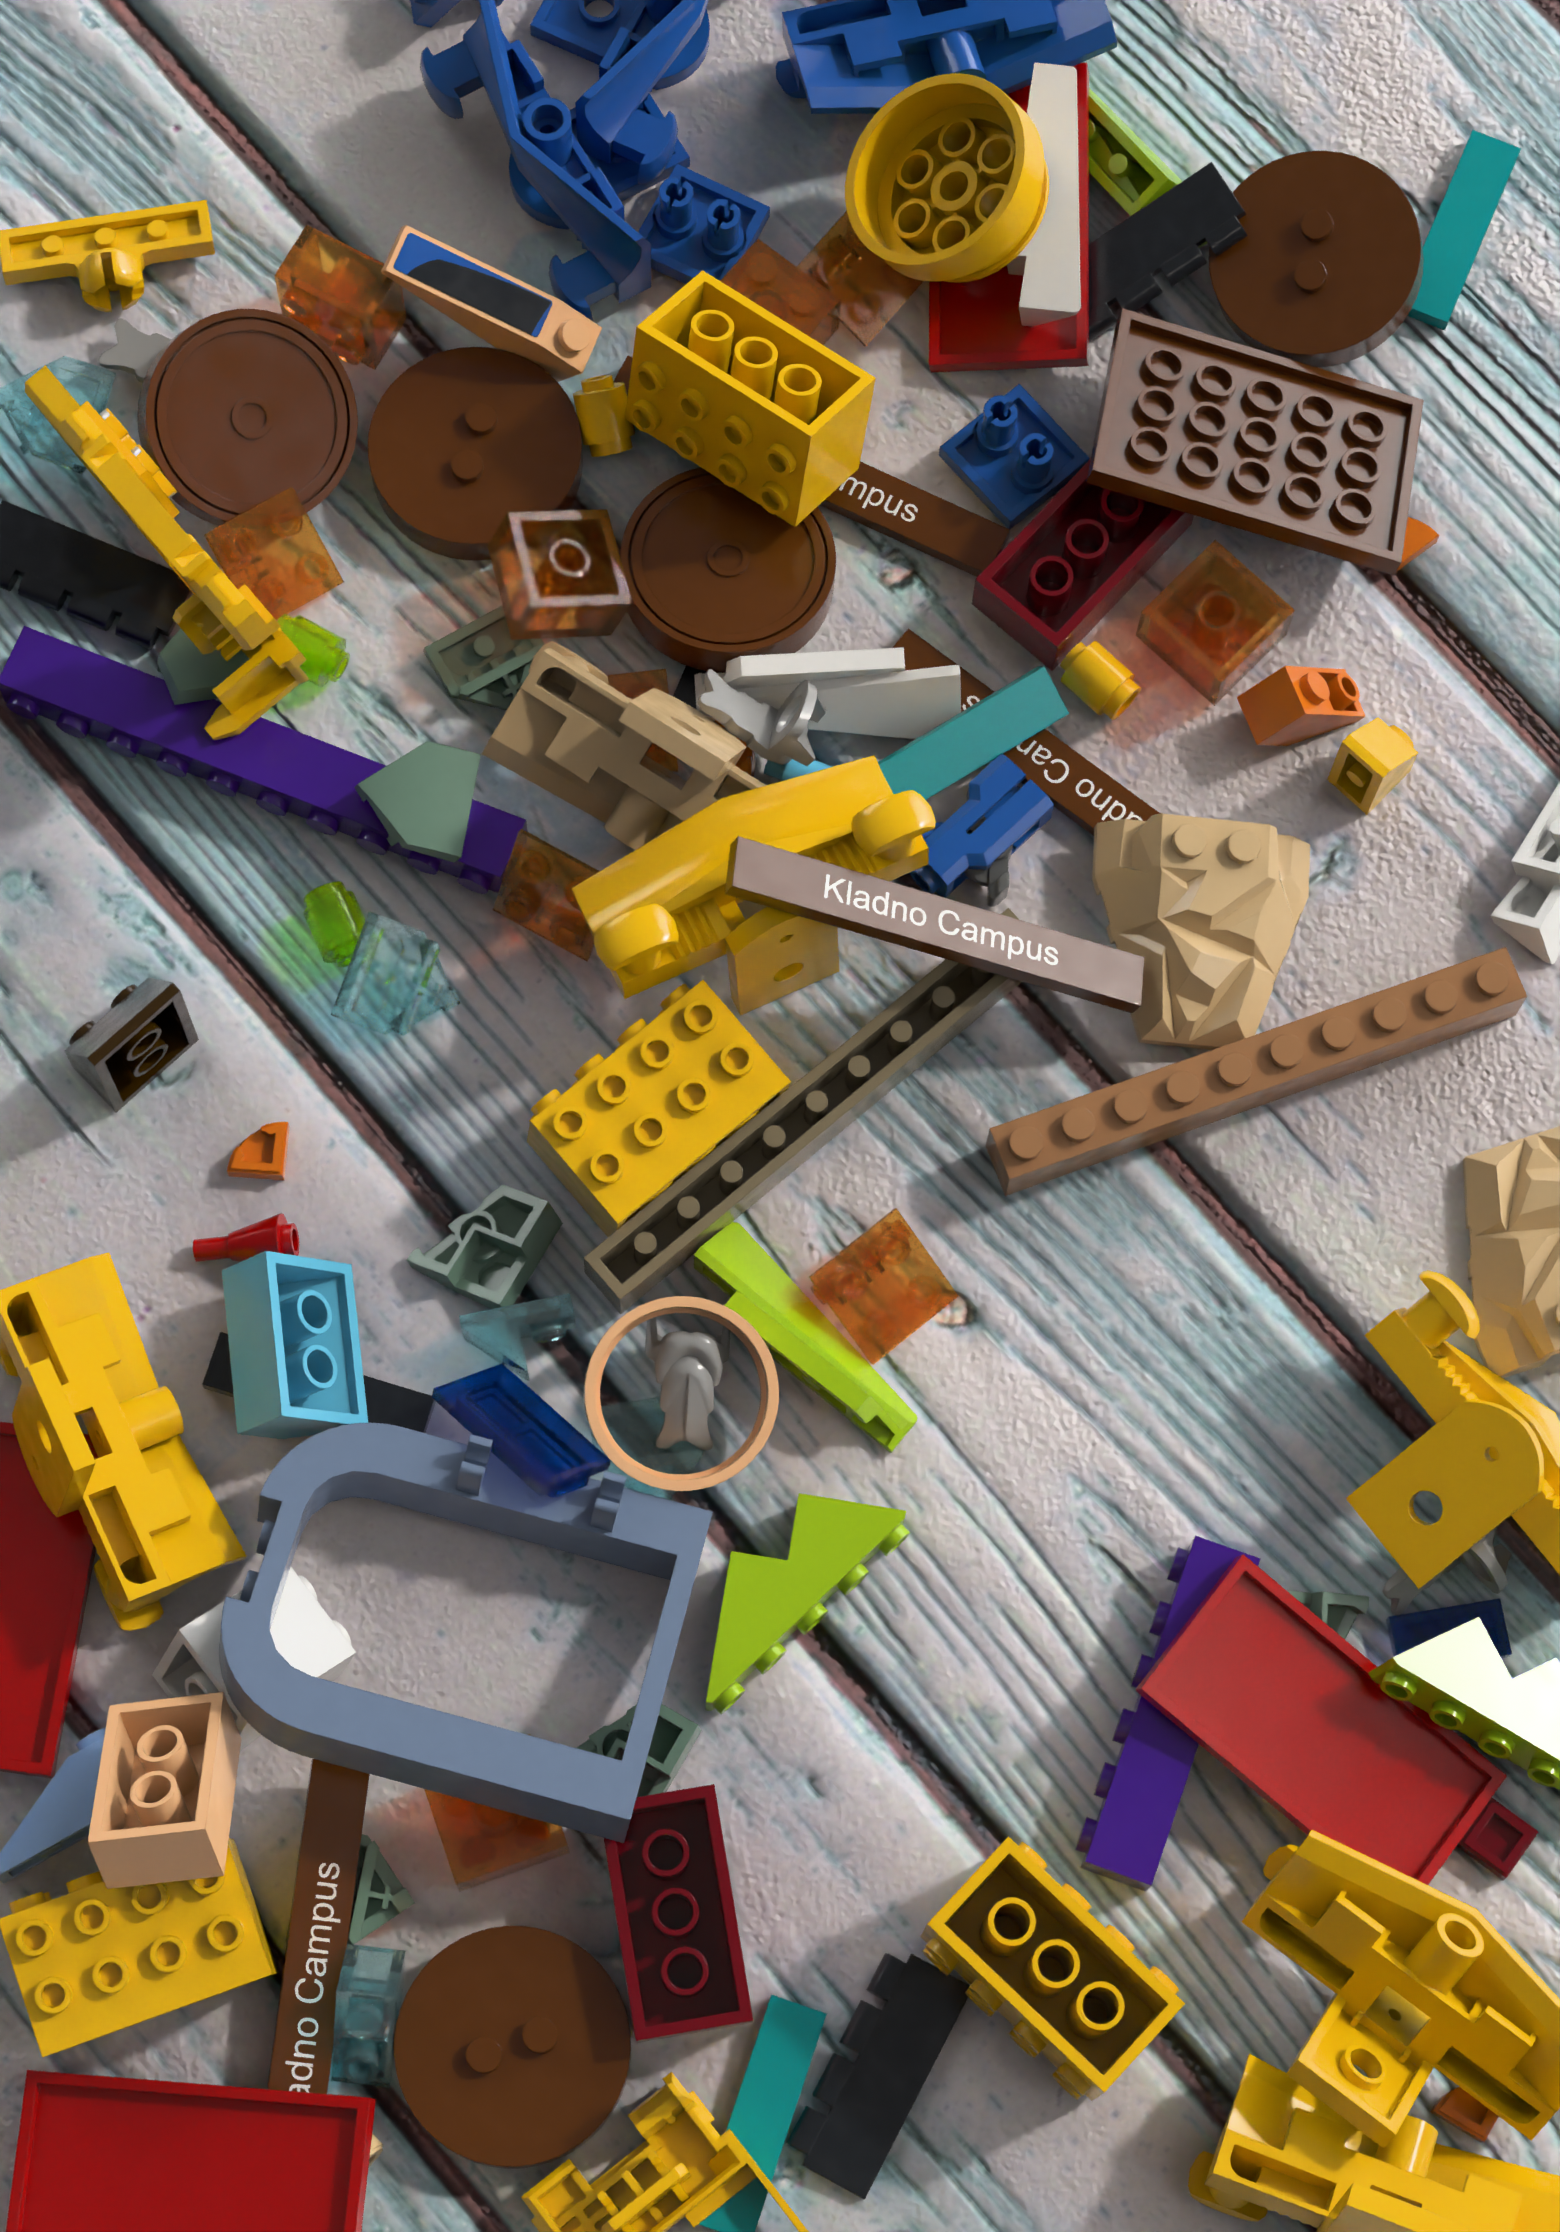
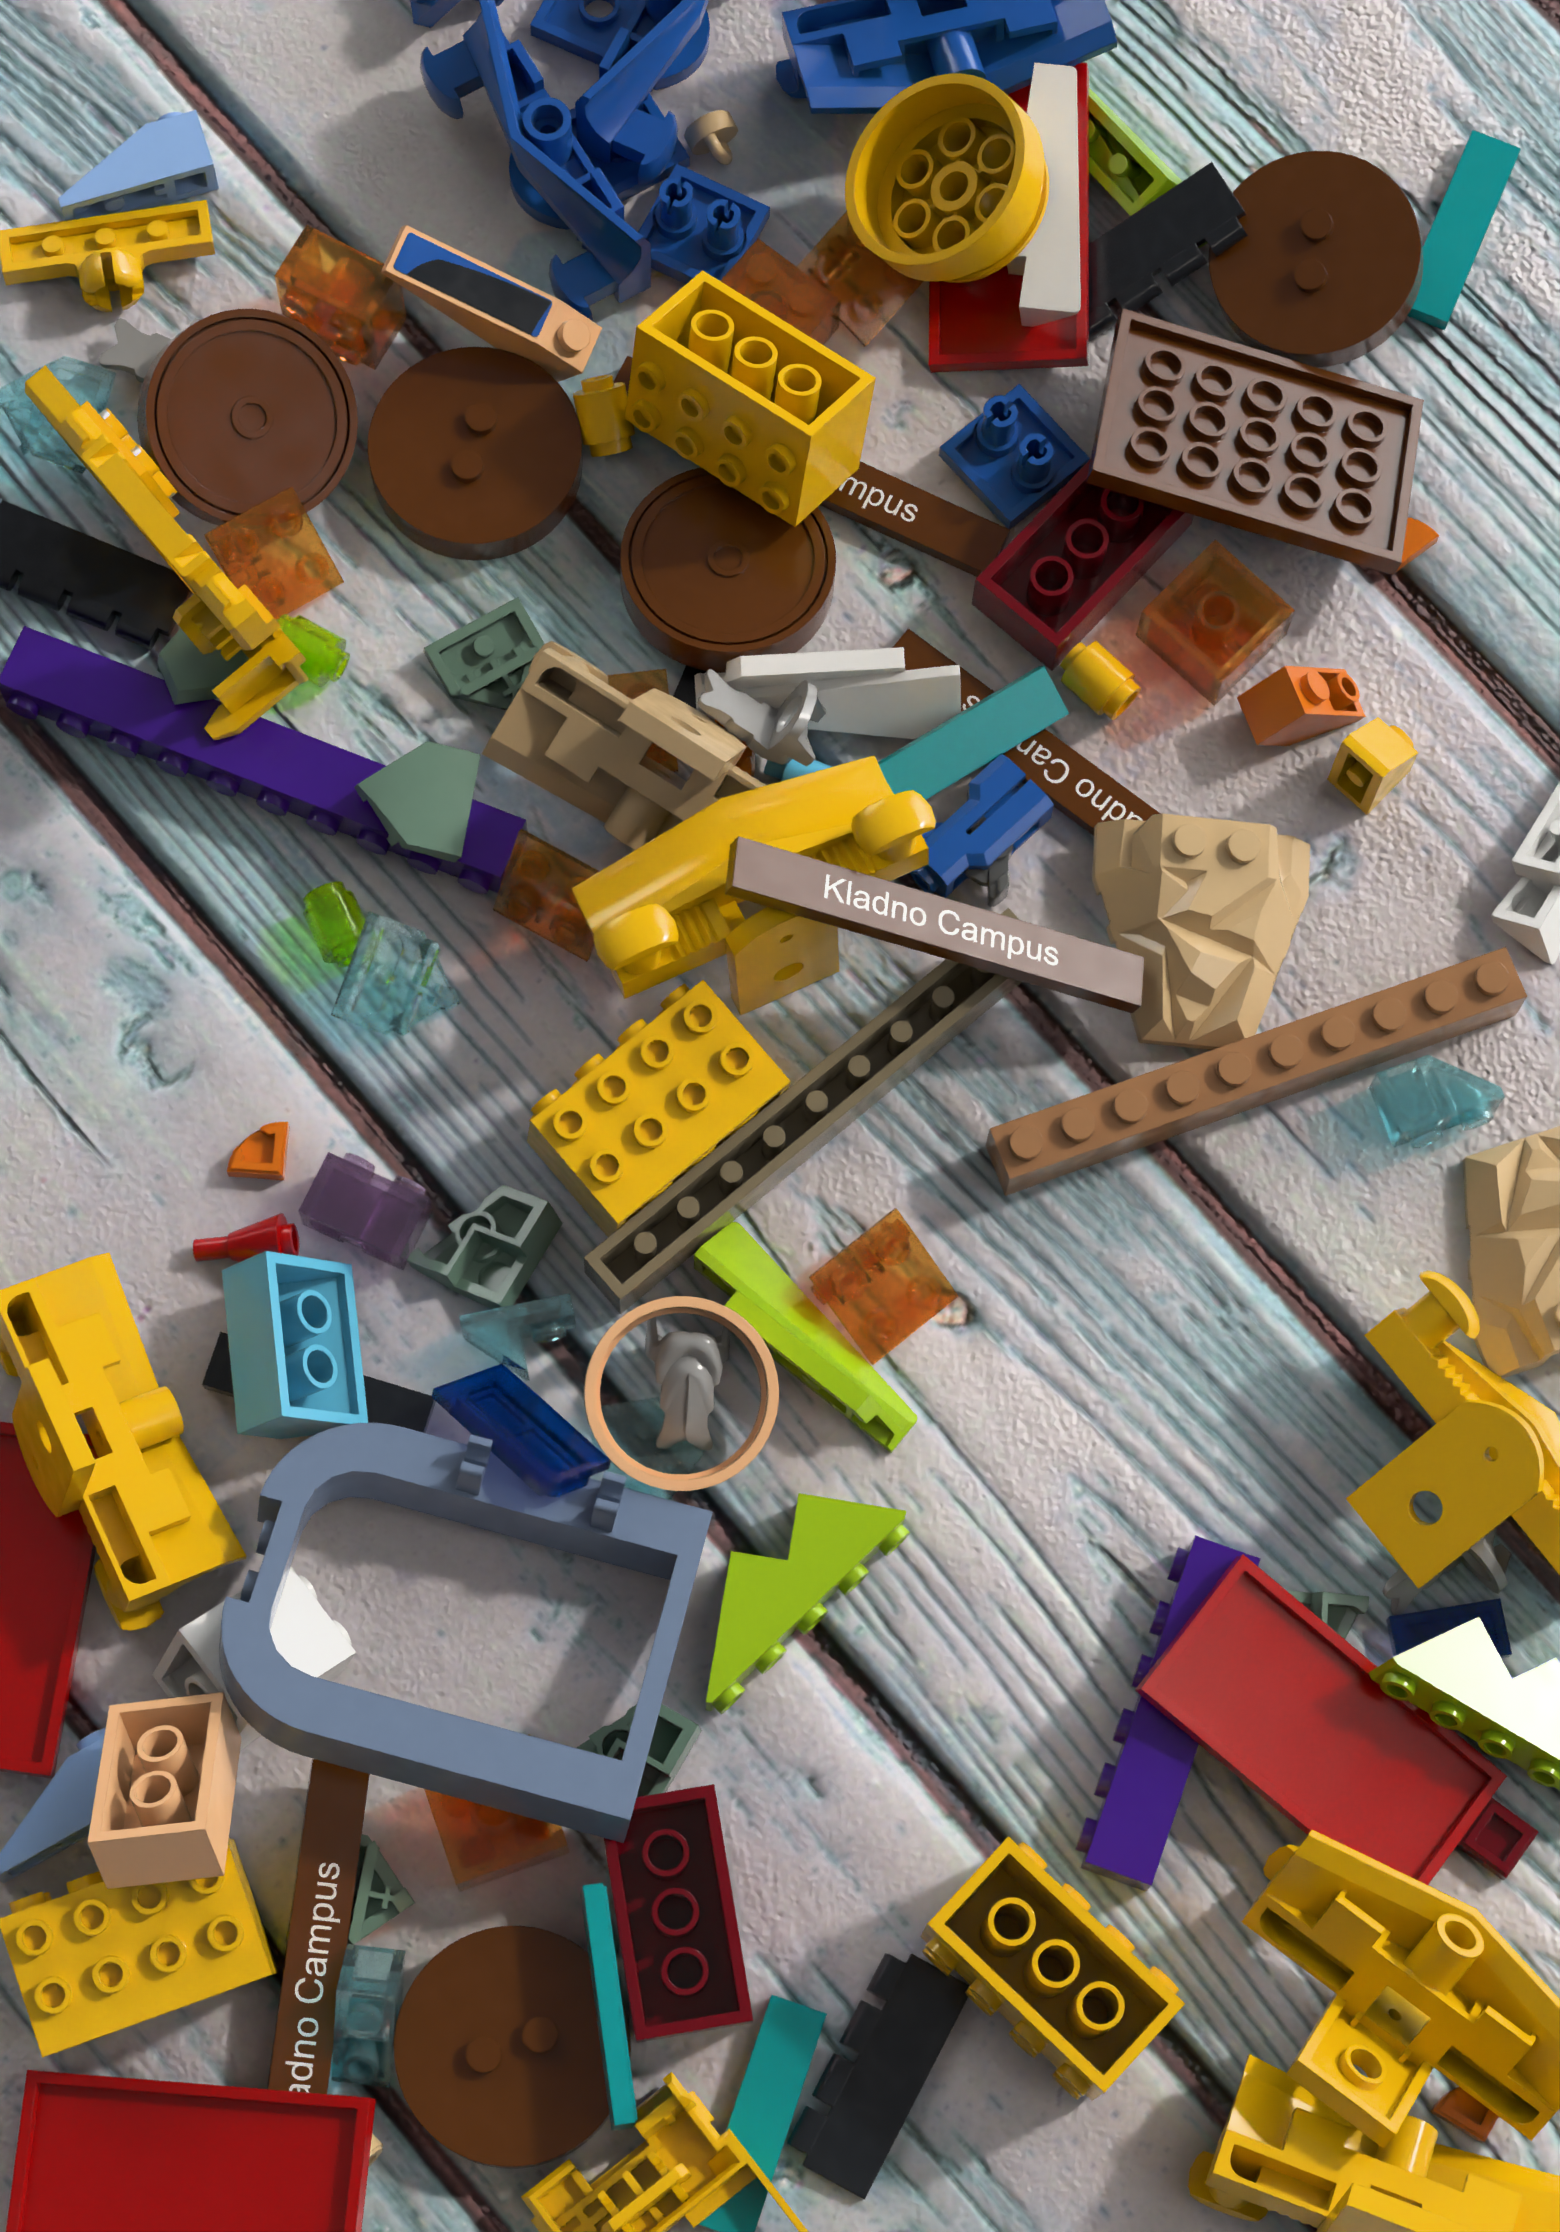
(133, 1041): dark brown slope -> none
(149, 169): none -> light blue slope
(366, 1208): none -> clear purple brick
(559, 574): clear orange brick -> none
(608, 2007): none -> teal tile
(711, 135): none -> tan tile
(1429, 1097): none -> clear light blue slope

